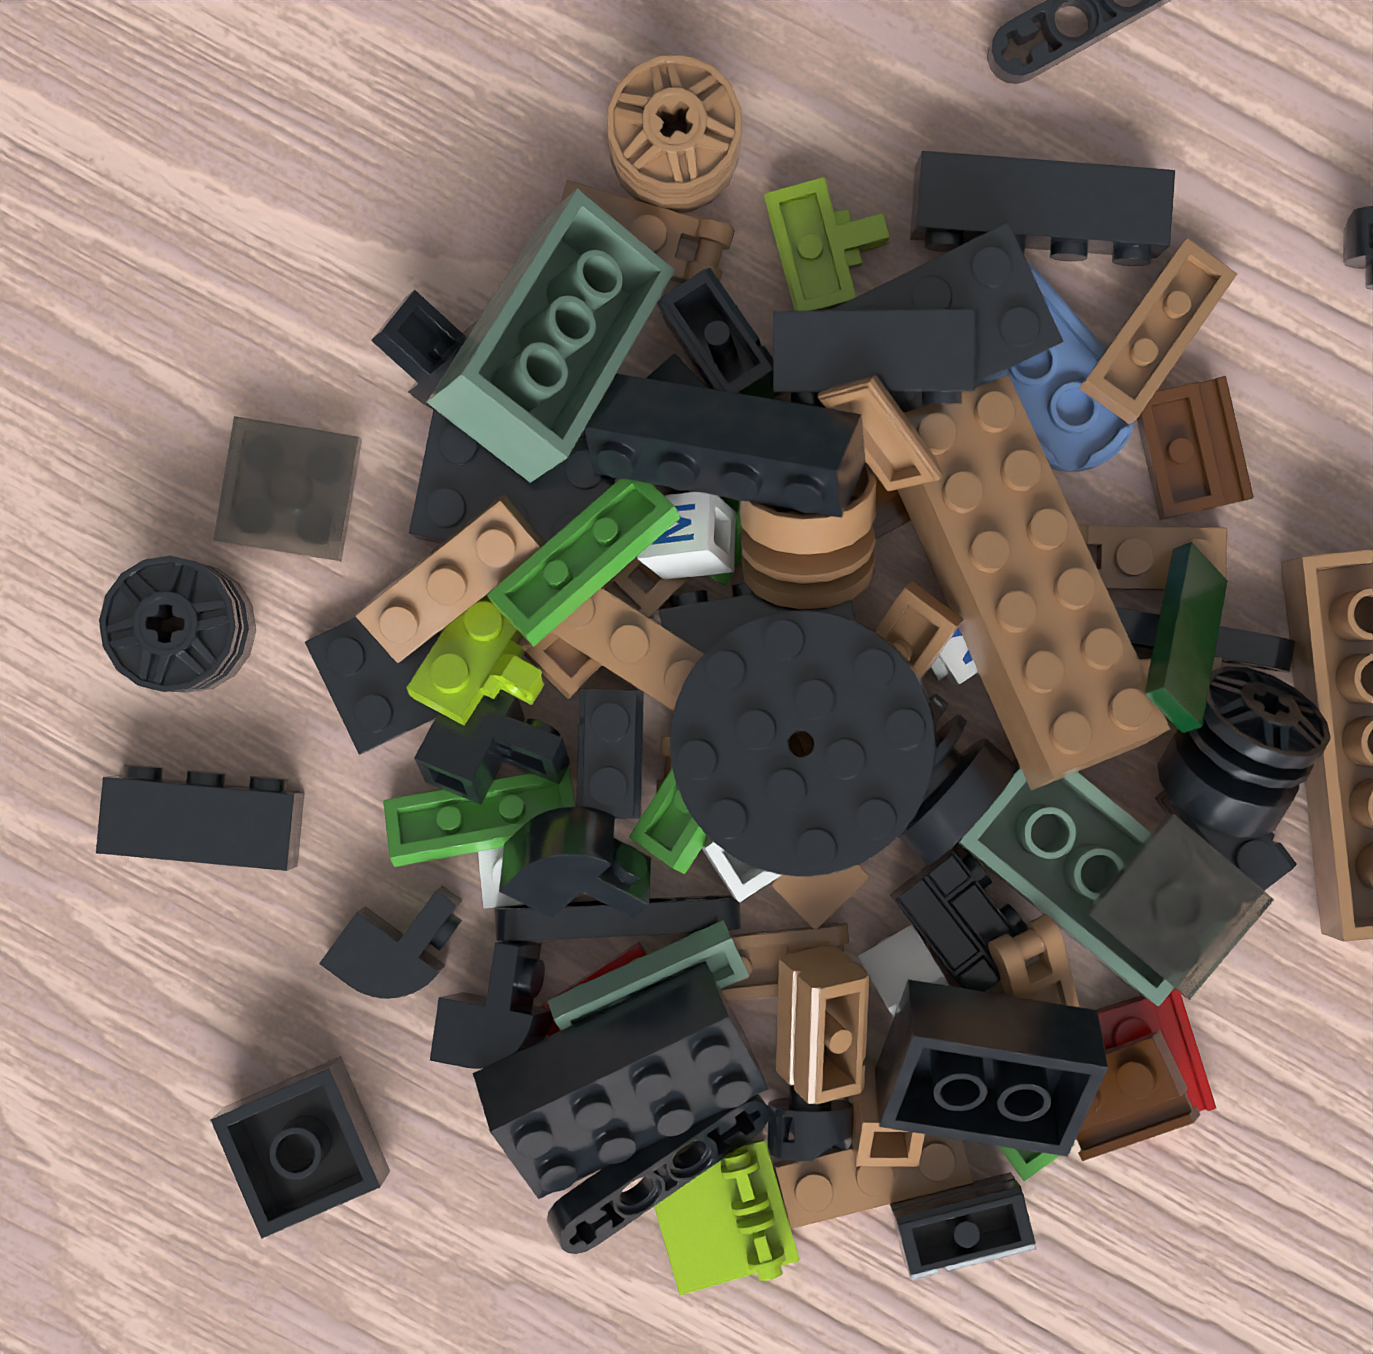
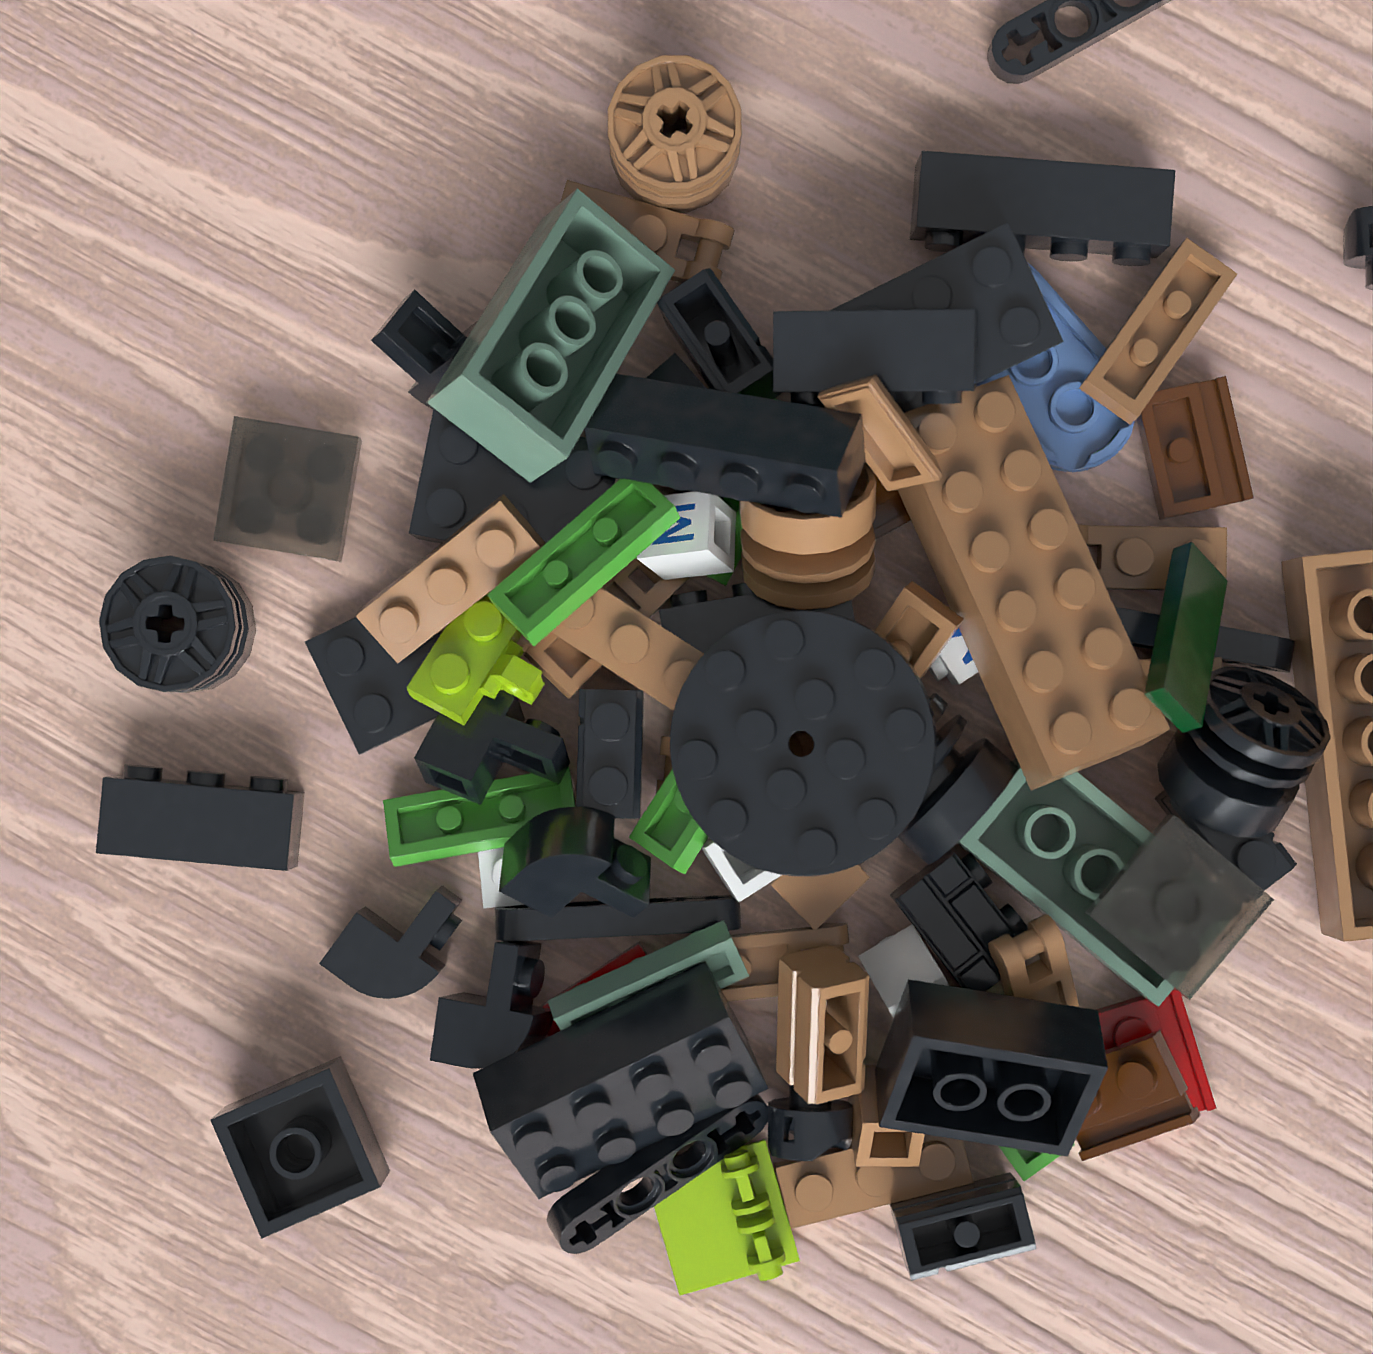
(819, 244): lime hinge -> none

